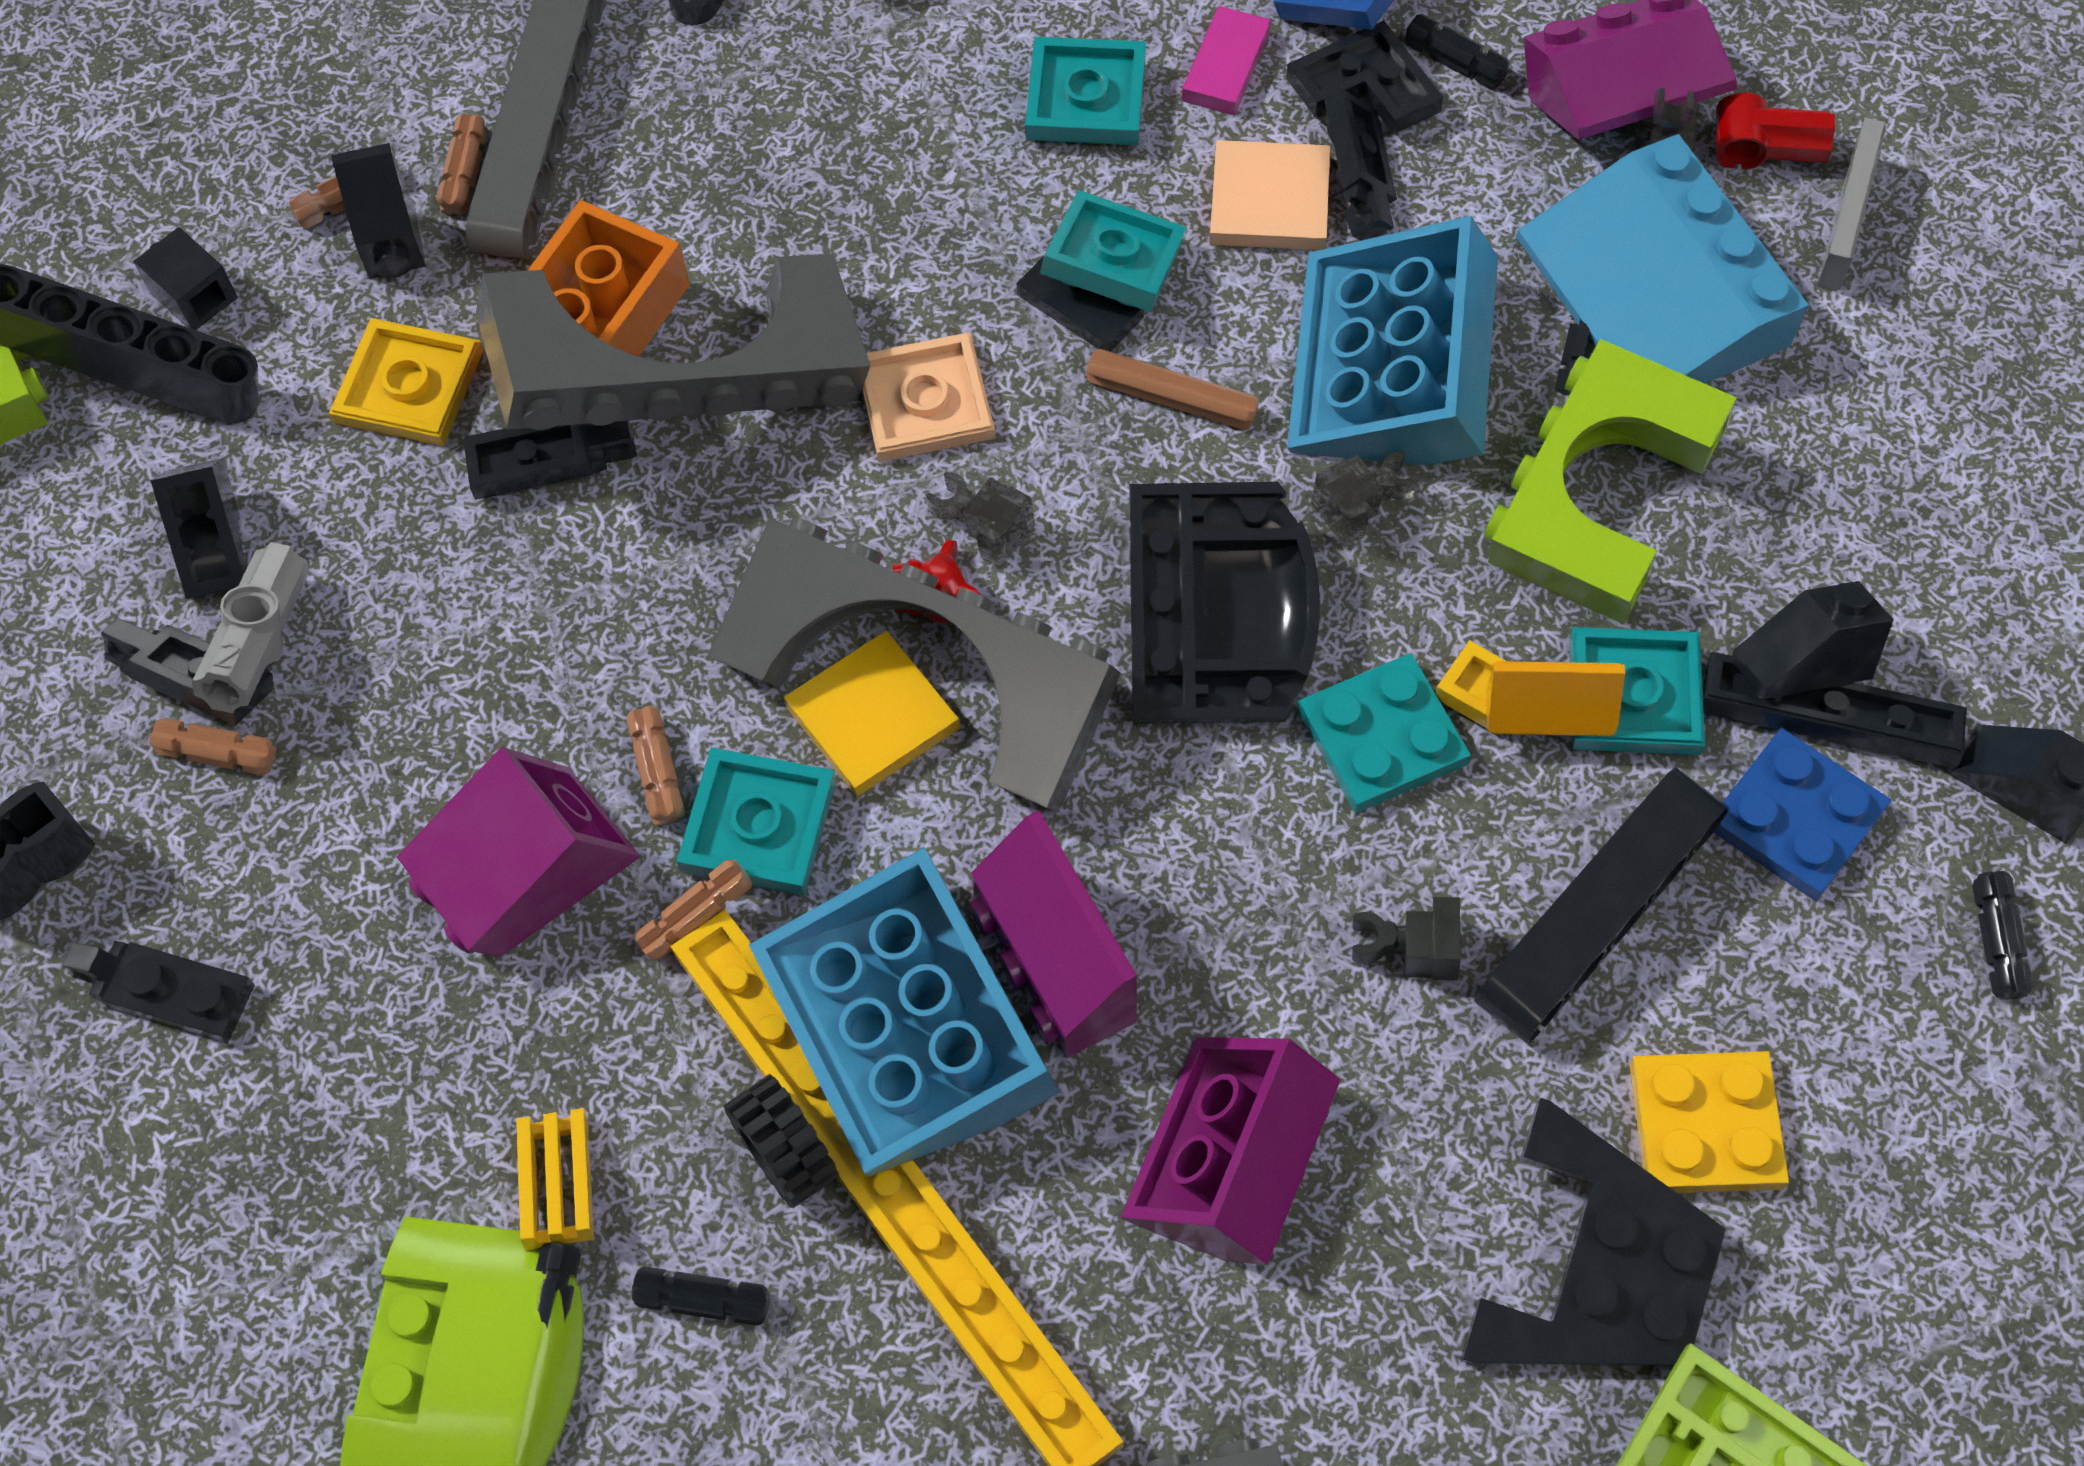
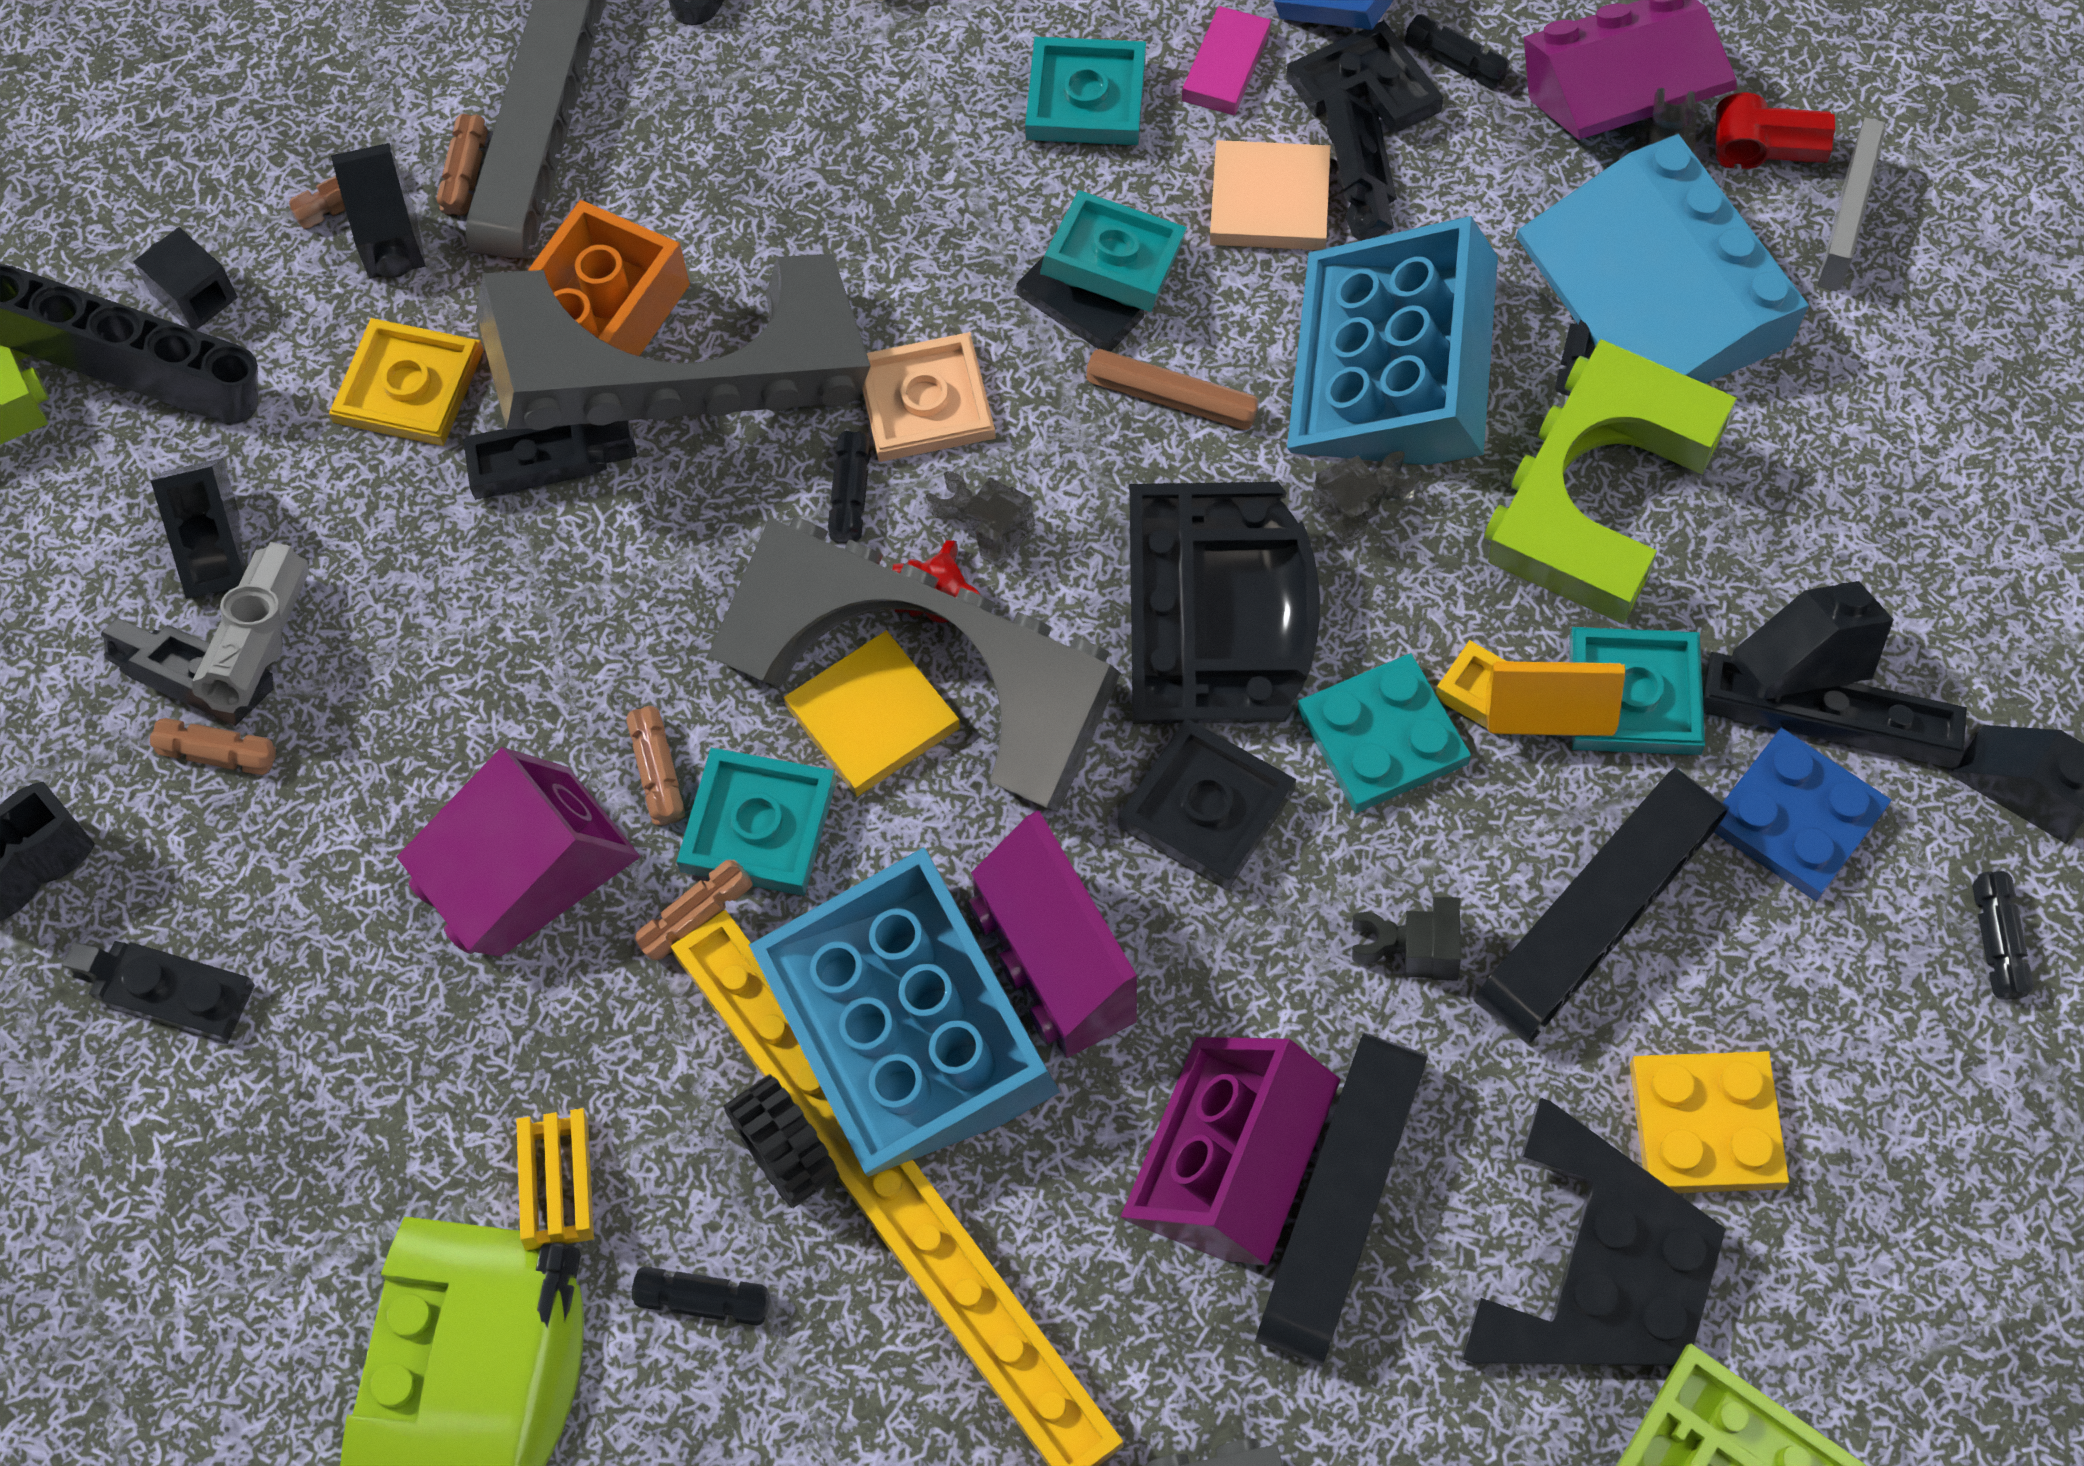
(849, 486): none -> black axle
(1207, 803): none -> black plate
(1341, 1200): none -> black beam

